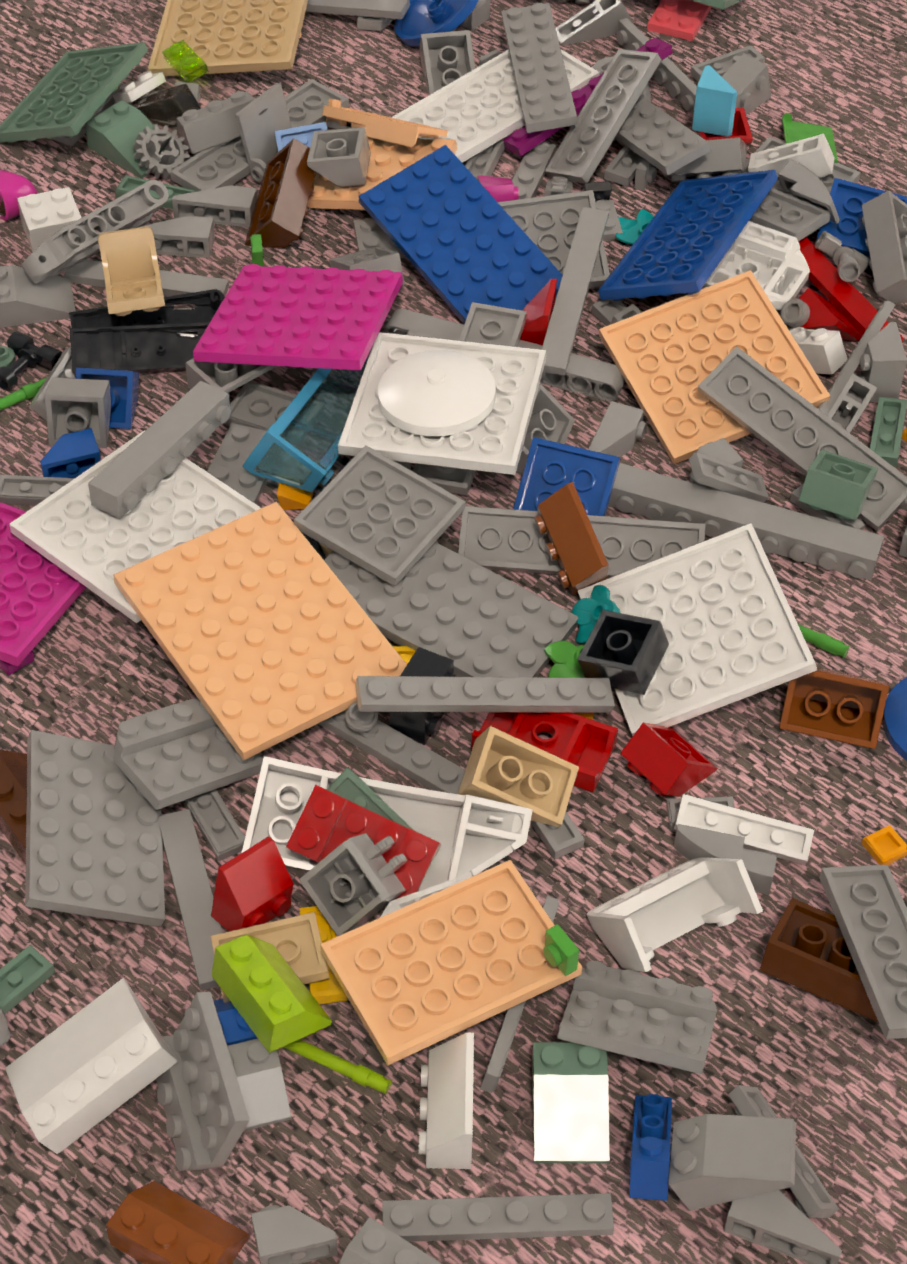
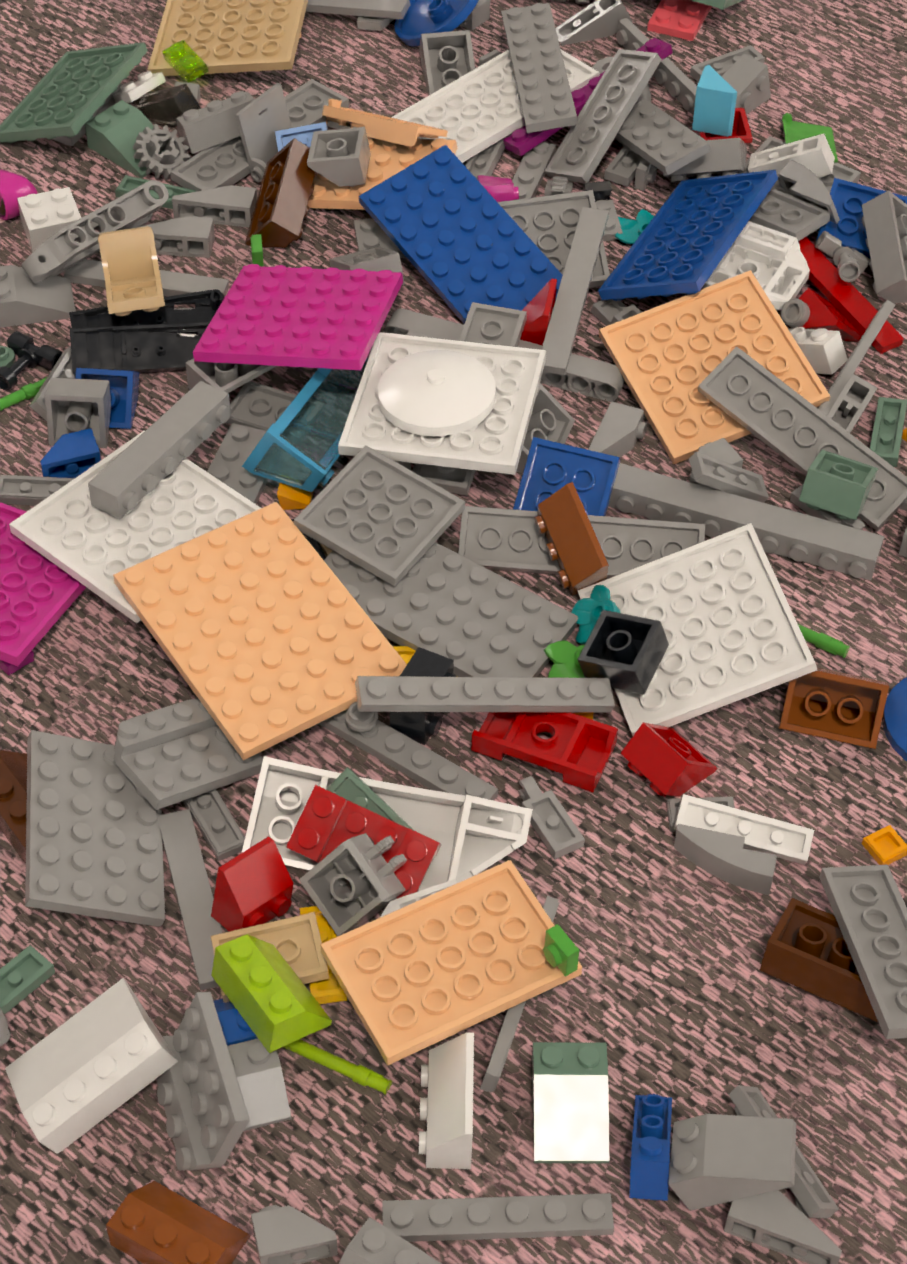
(519, 775): tan slope -> none
(640, 1017): light grey plate -> none
(672, 906): white windscreen -> none
(884, 362): light grey slope -> none

